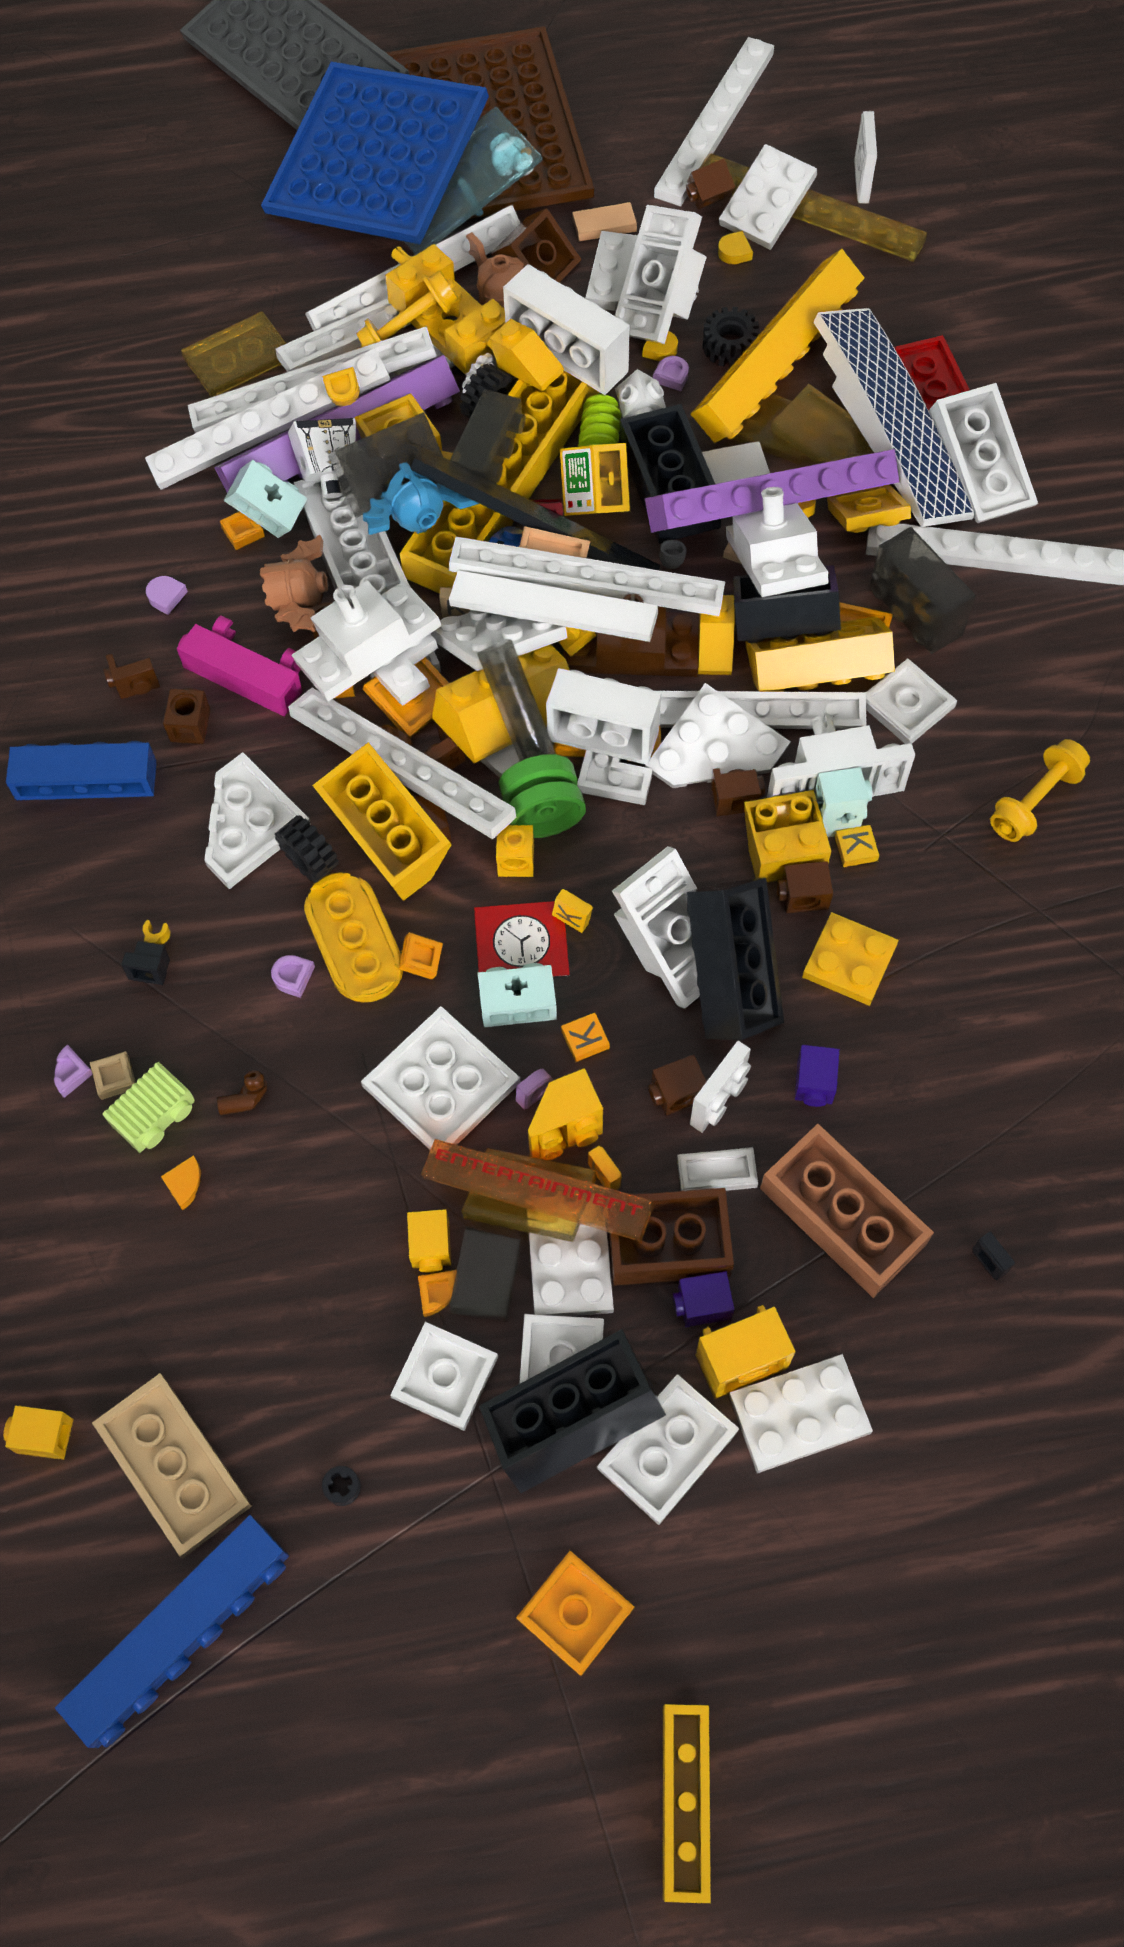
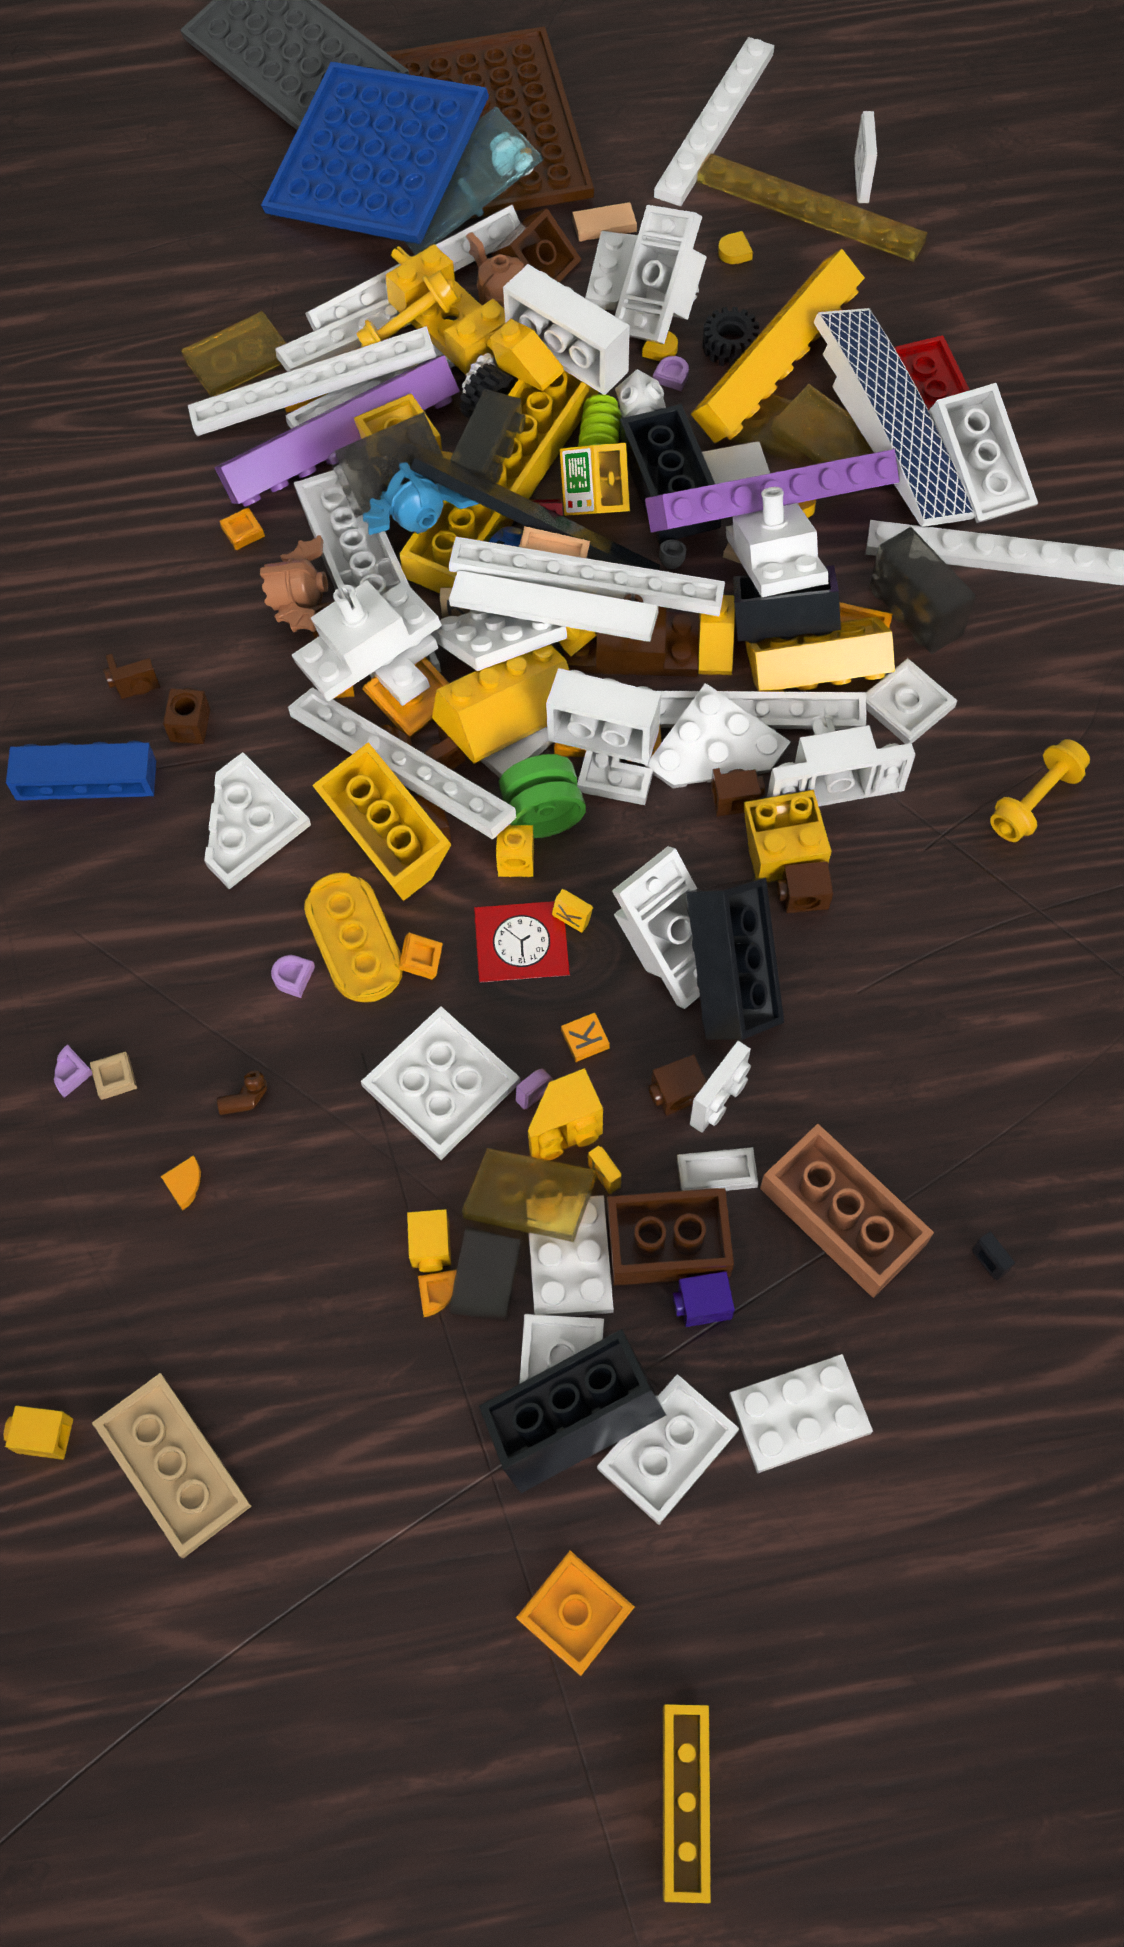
(149, 1108): yellowish green brick -> none
(150, 957): black piece -> none
(165, 593): lavender tile -> none
(172, 1633): blue brick -> none
(240, 669): dark pink brick -> none
(258, 422): white plate -> none
(265, 498): light aqua brick -> none
(306, 848): black tyre -> none
(313, 444): white torso -> none
(336, 1498): black bush -> none
(342, 386): yellow tile -> none
(444, 1376): white plate -> none
(504, 1008): light aqua brick -> none
(515, 700): clear smoke brick -> none
(538, 1189): clear orange tile -> none
(710, 184): reddish brown brick -> none
(744, 1352): yellow container -> none
(768, 196): white plate -> none
(817, 1075): dark purple brick -> none
(842, 799): light aqua brick -> none
(850, 958): yellow plate -> none
(856, 846): yellow tile -> none
(869, 508): yellow plate -> none

